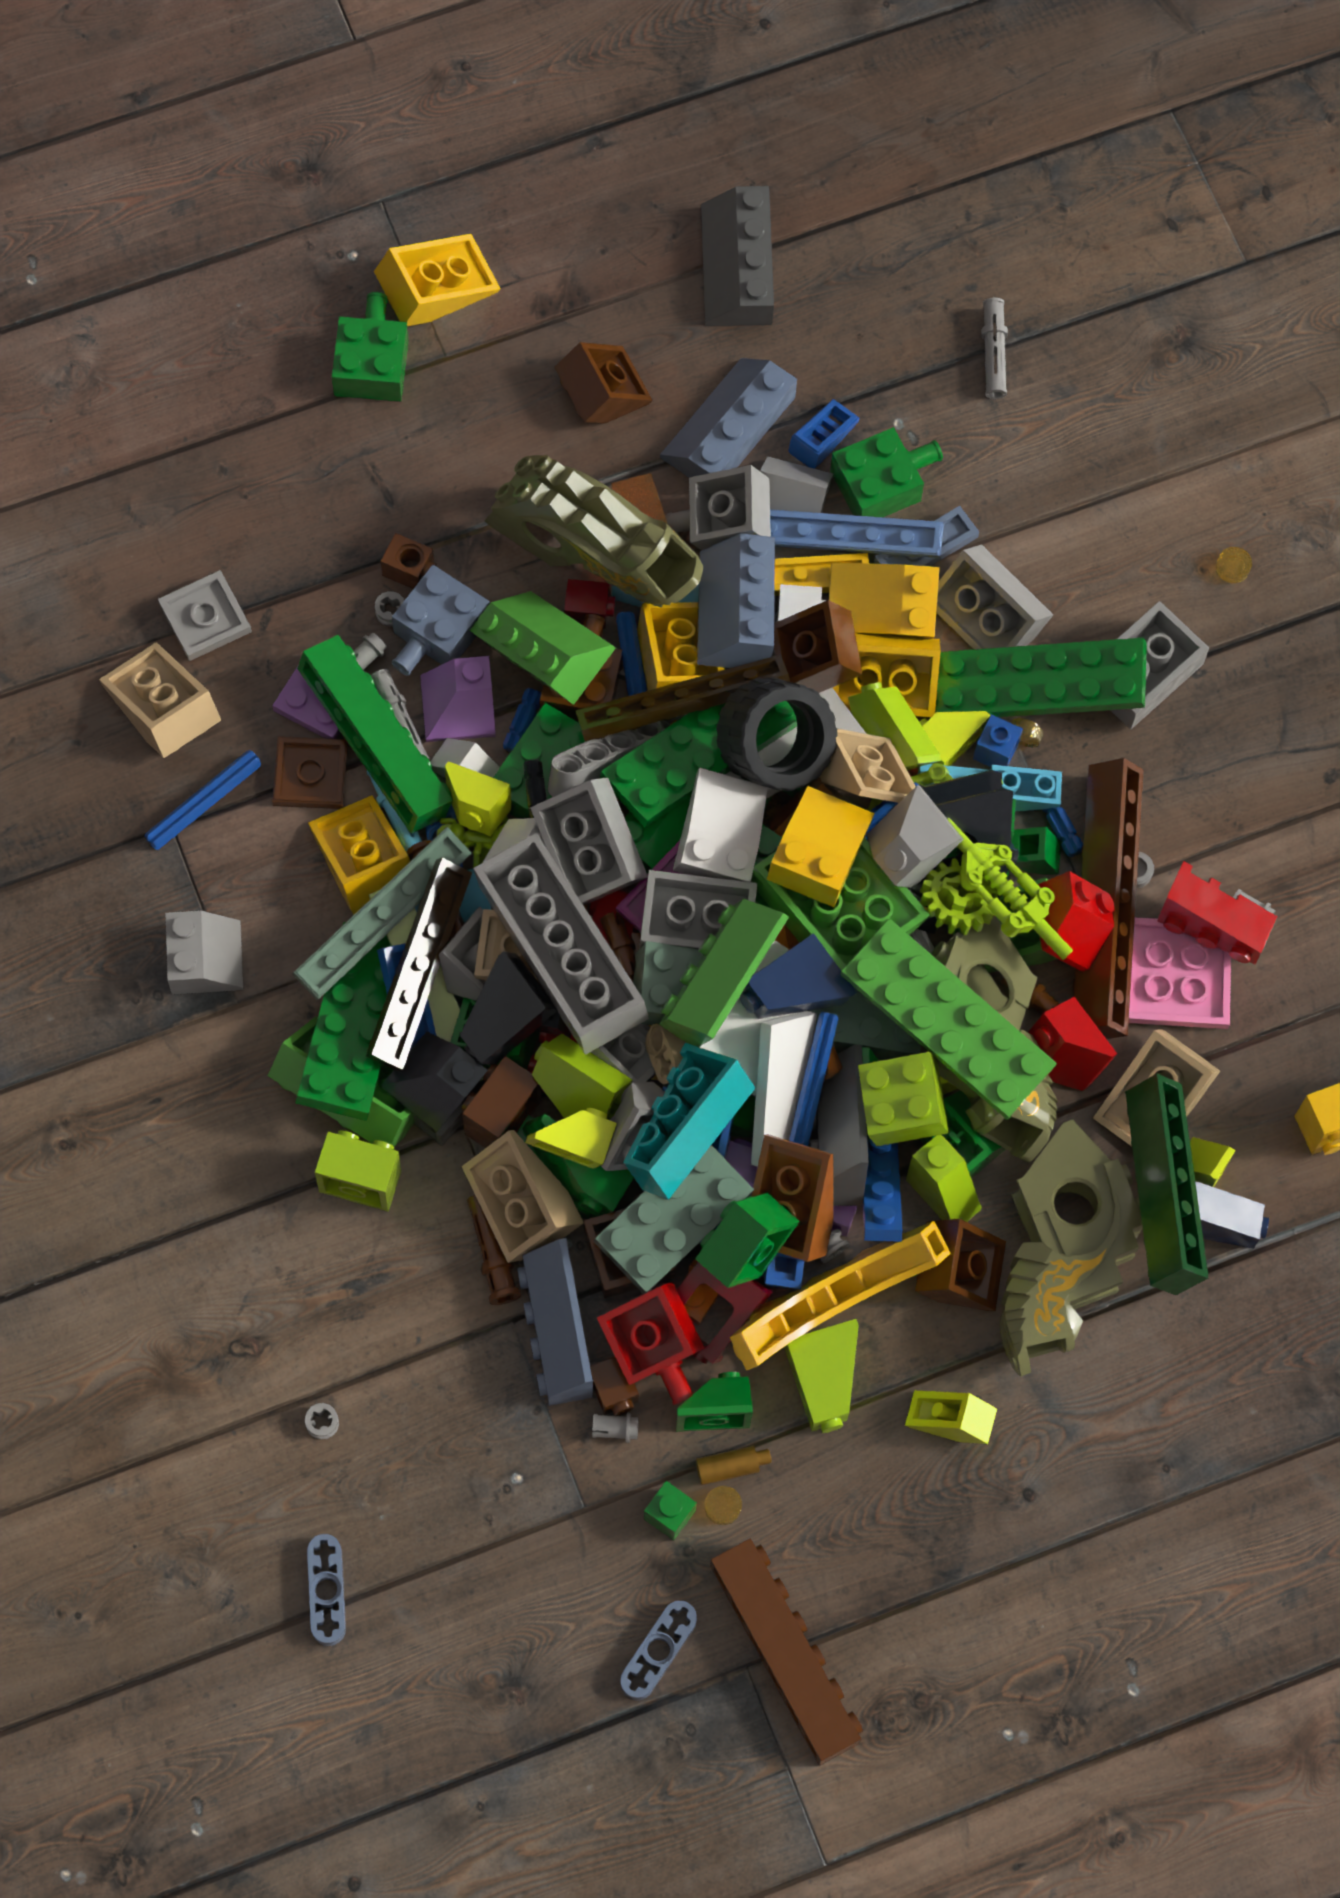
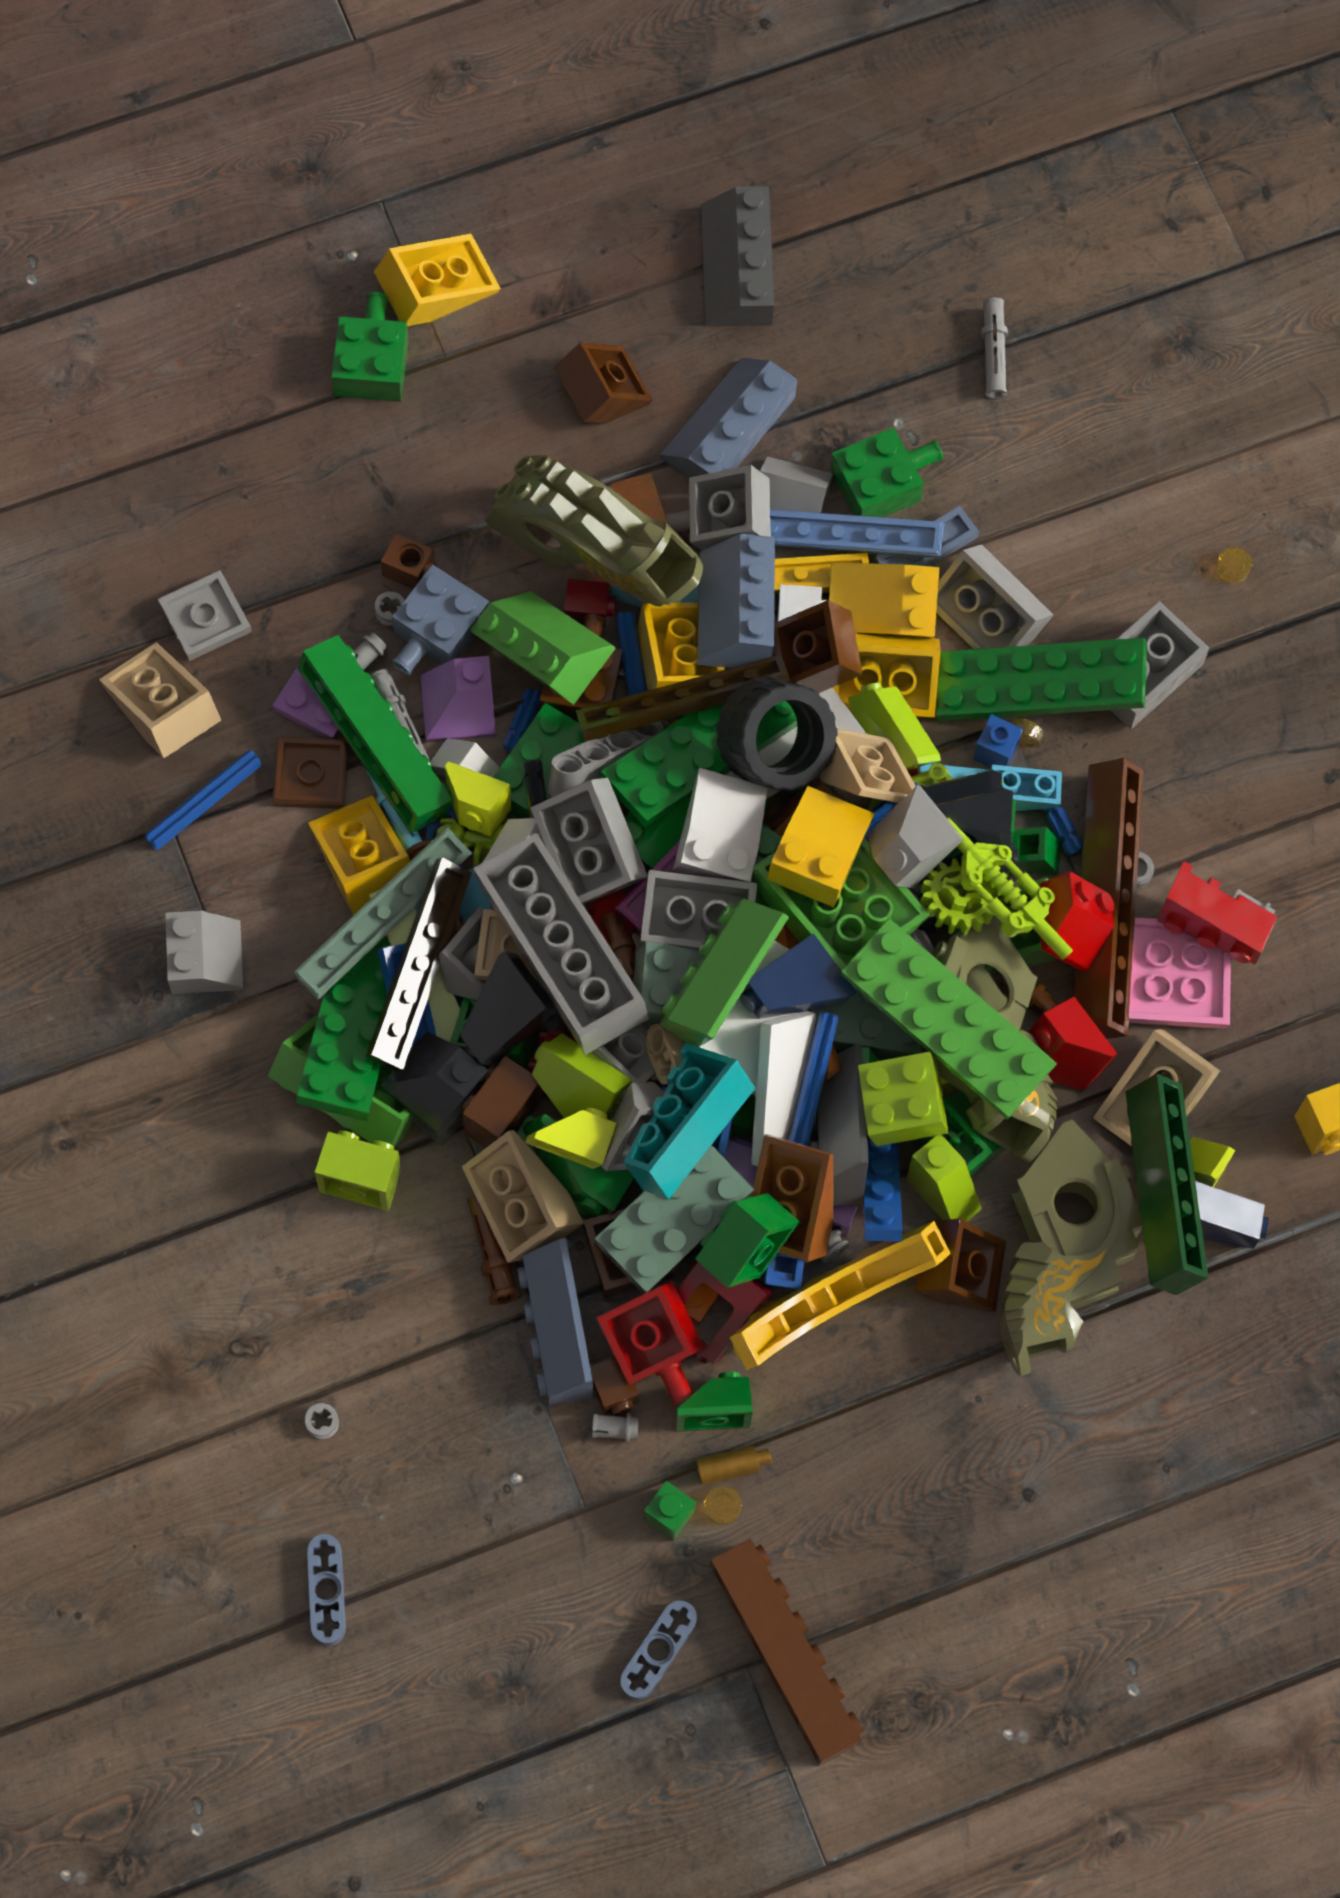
(812, 451): blue slope -> none
(824, 1373): lime slope -> none
(951, 1416): neon yellow slope -> none
(954, 732): neon yellow slope -> none

